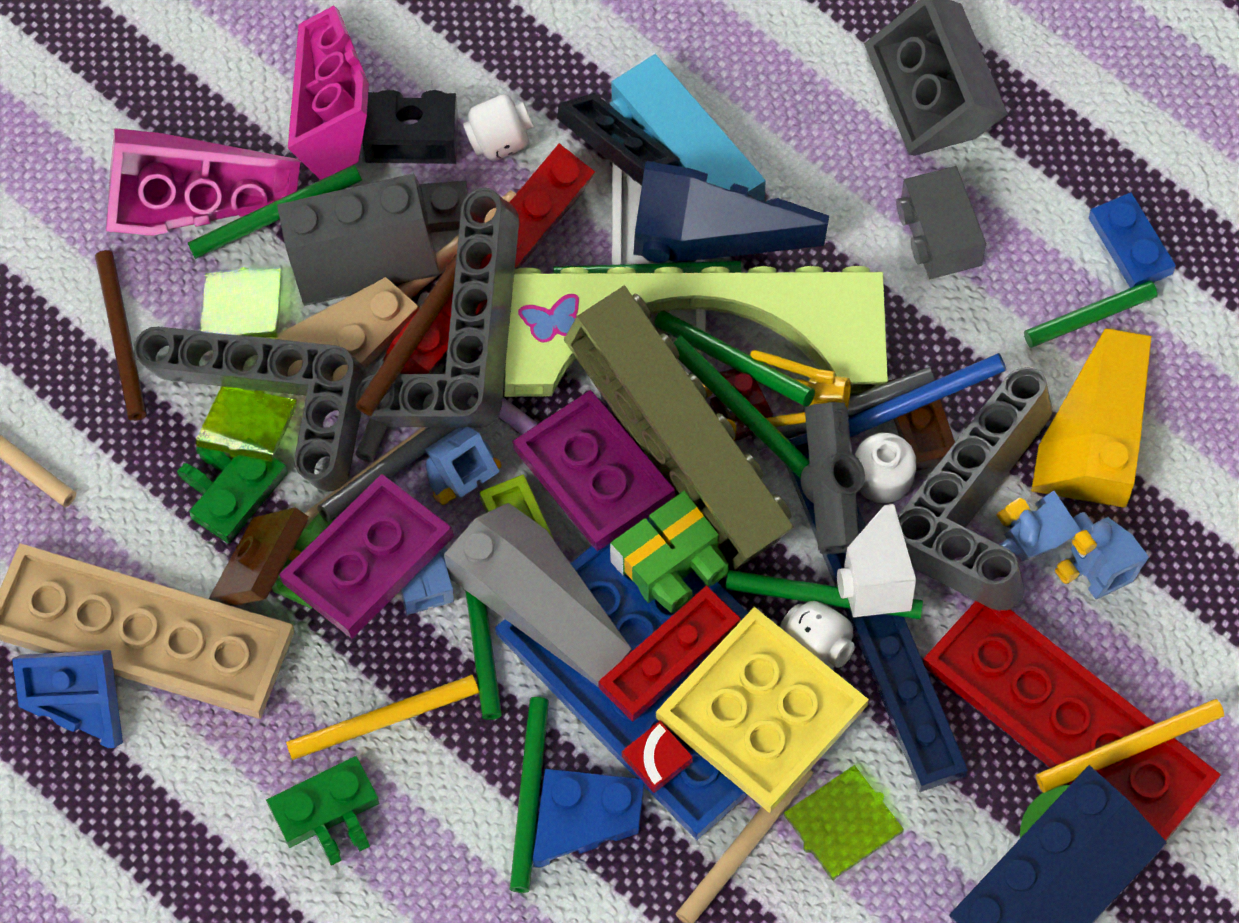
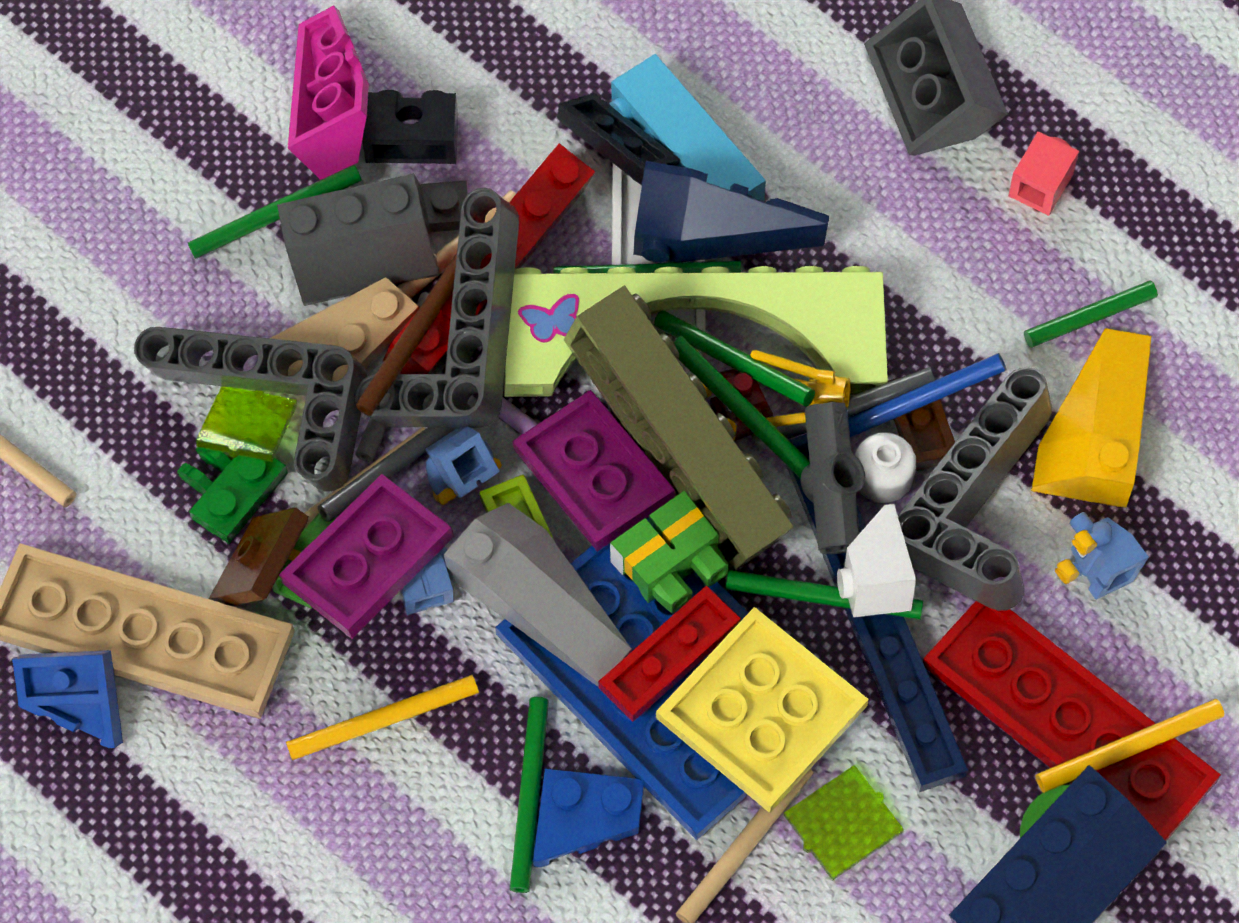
(120, 335): reddish brown piece -> none
(181, 182): dark pink wedge -> none
(242, 302): clear neon green piece -> none
(324, 803): green hinge -> none
(483, 658): green piece -> none
(498, 127): white head -> none
(657, 756): red tile -> none
(821, 632): white head -> none
(941, 223): dark grey brick -> none
(1039, 530): medium blue piece -> none
(1043, 173): none -> coral brick
(1131, 241): blue plate -> none

